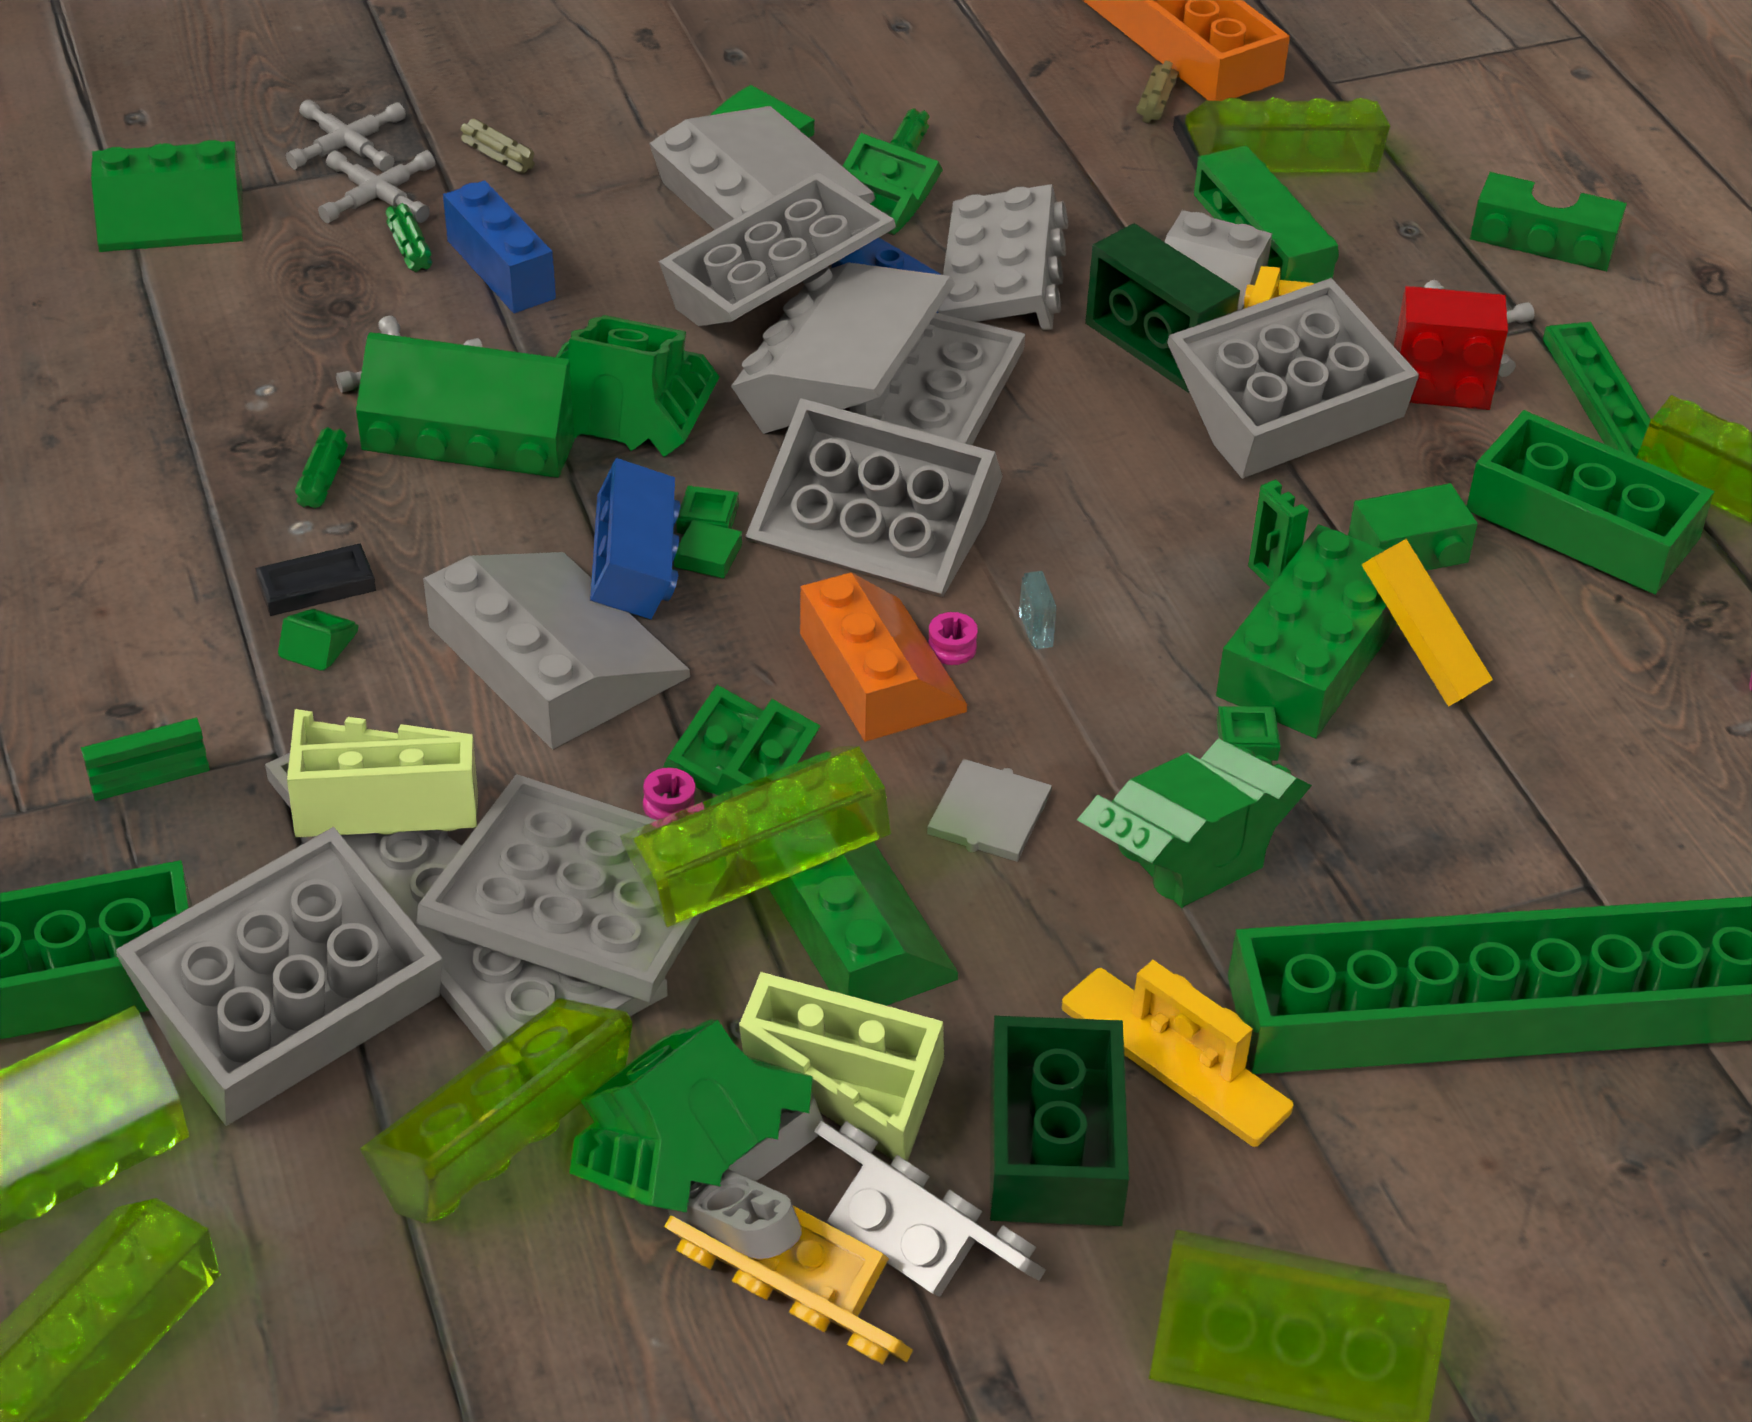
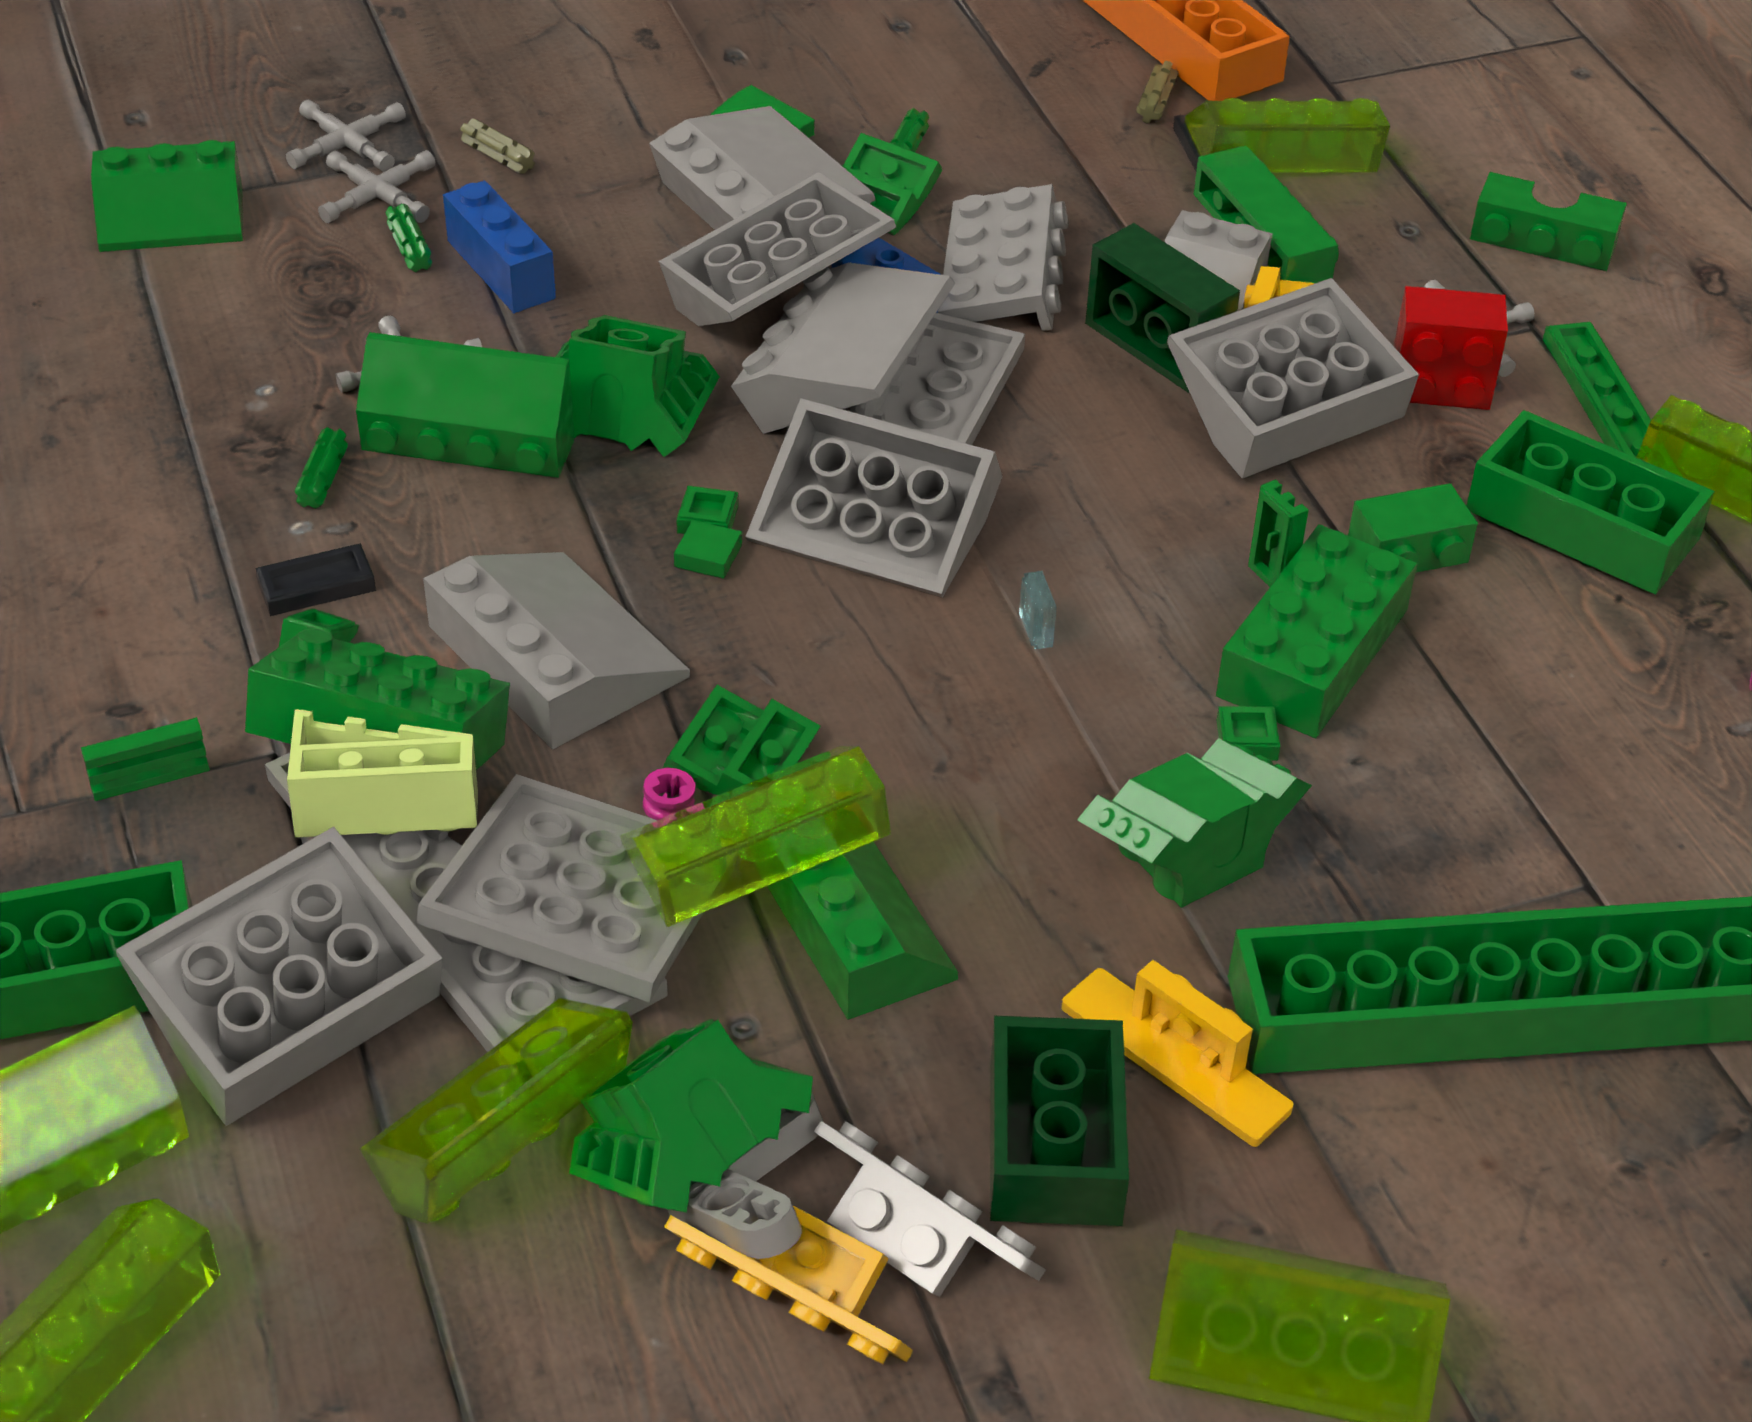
(374, 685): none -> green brick
(635, 539): blue brick -> none
(864, 1057): yellowish green wedge -> none
(875, 657): orange slope -> none
(954, 626): dark pink bush -> none
(989, 810): light grey piece -> none
(1427, 622): yellow tile -> none

